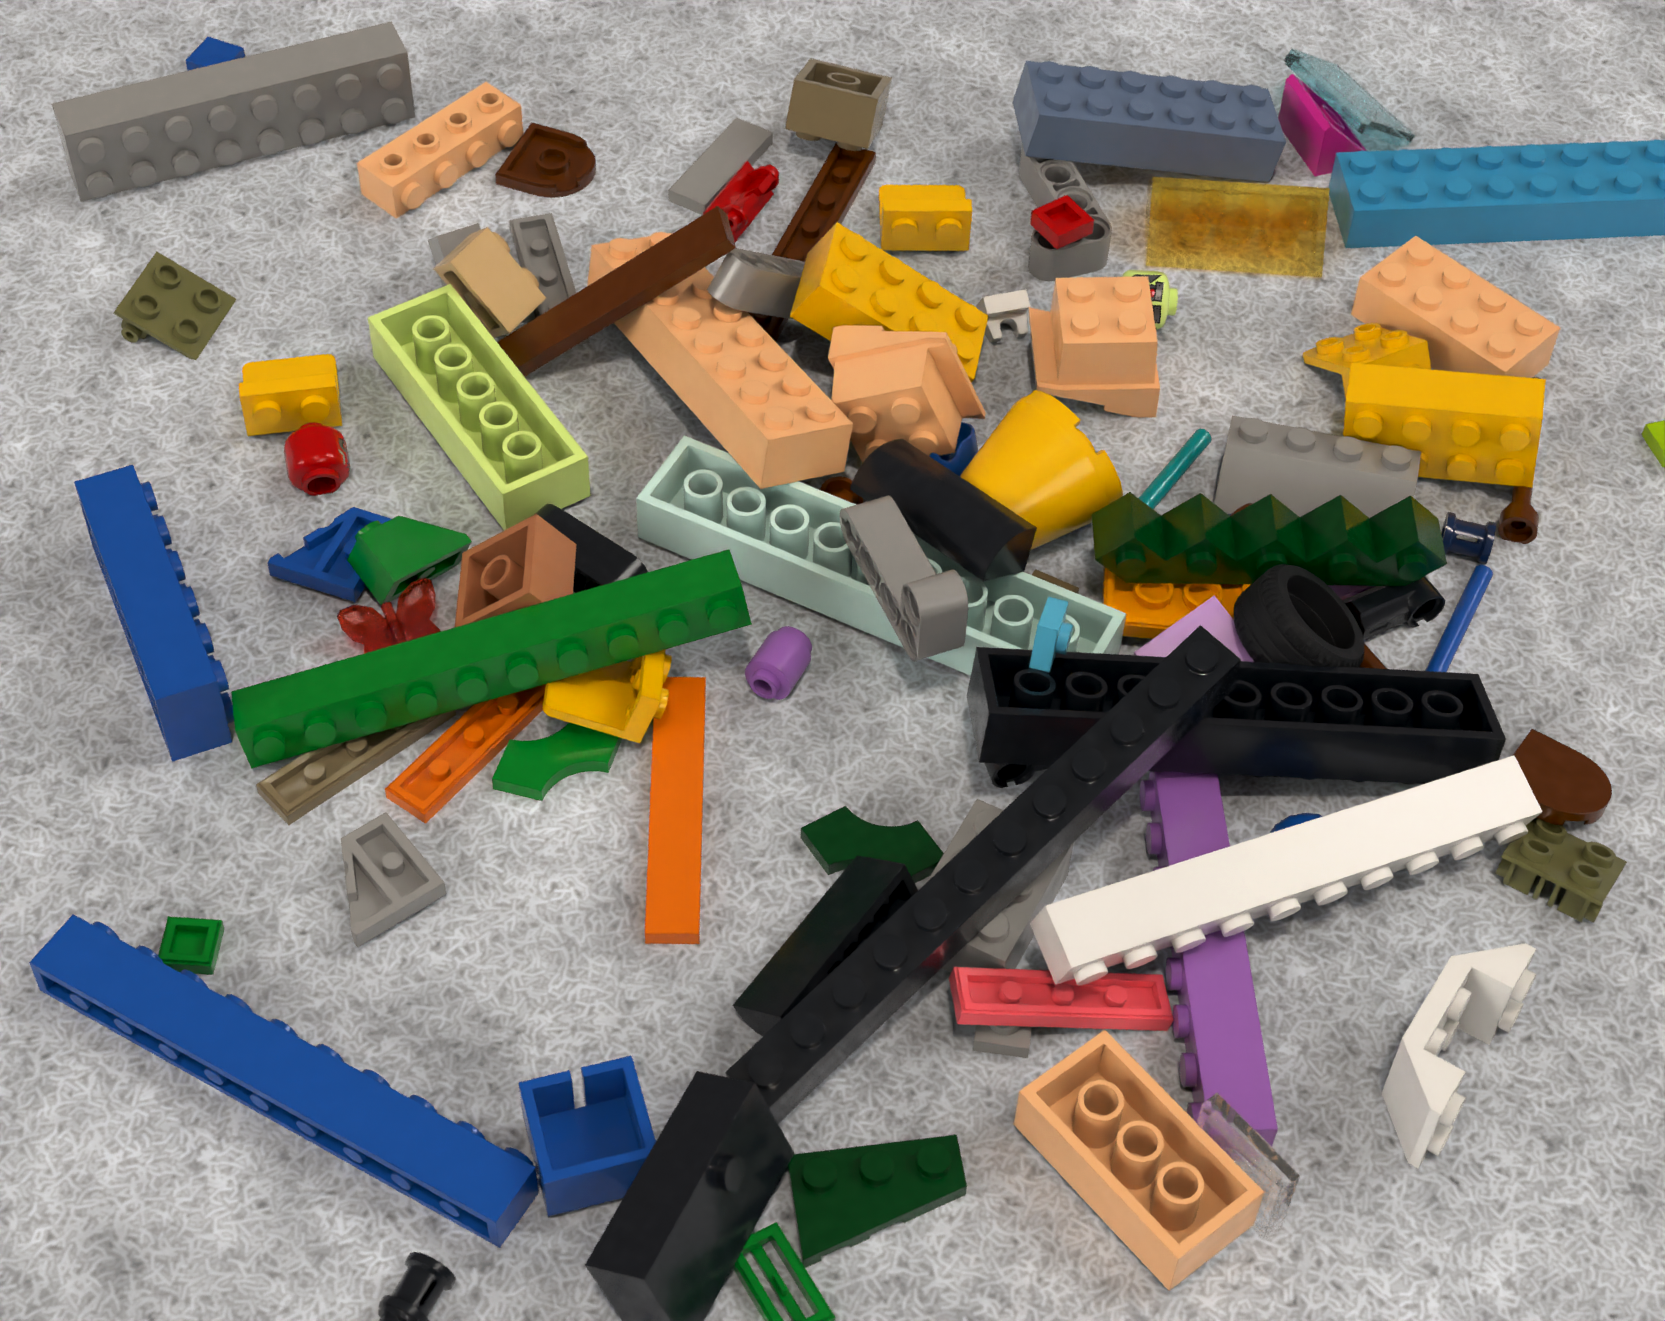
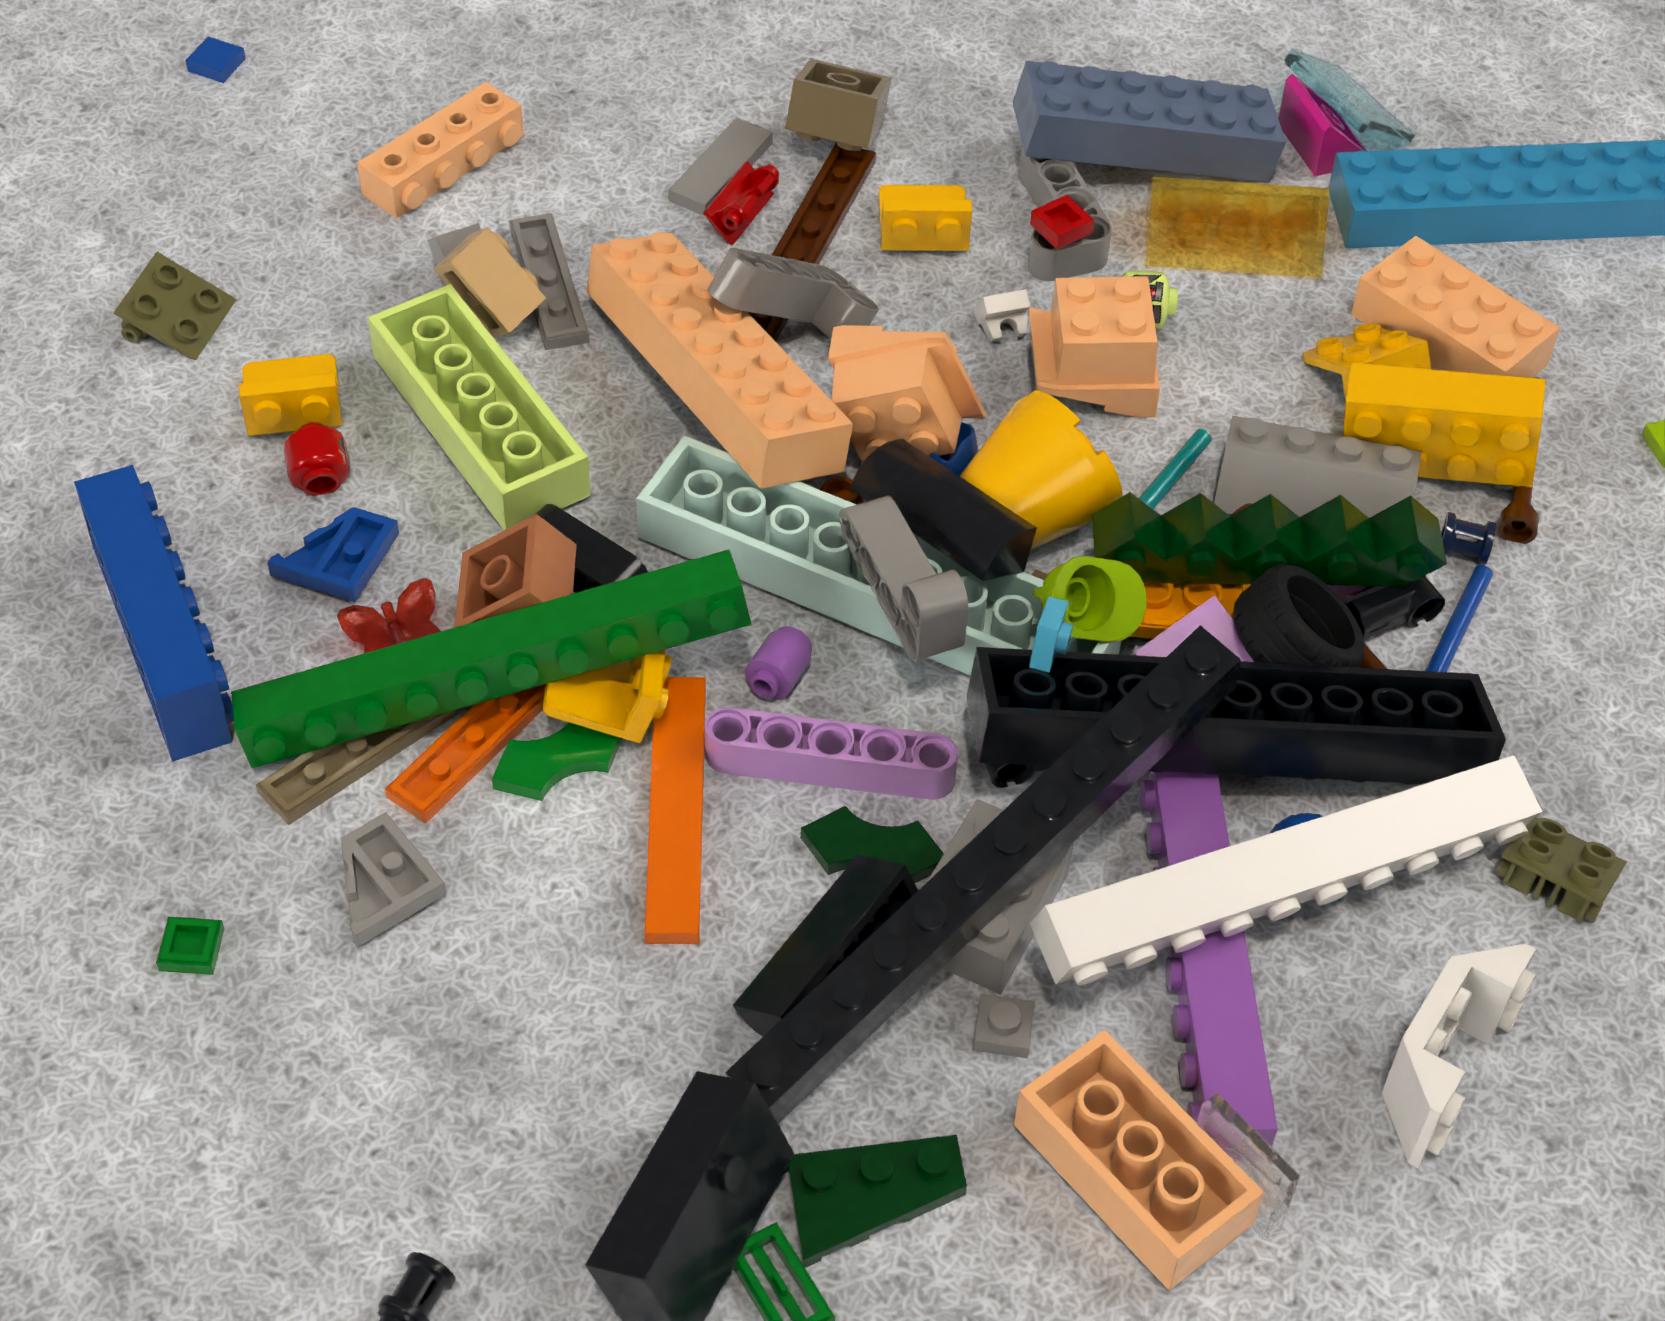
(235, 110): light grey brick -> none
(288, 1079): blue brick -> none
(402, 552): green slope -> none
(548, 163): reddish brown tile -> none
(589, 1150): blue piece -> none
(620, 291): reddish brown tile -> none
(830, 753): none -> lavender beam
(862, 285): yellow brick -> none
(1034, 1000): coral tile -> none
(1102, 595): none -> lime piece
(1563, 780): reddish brown tile -> none

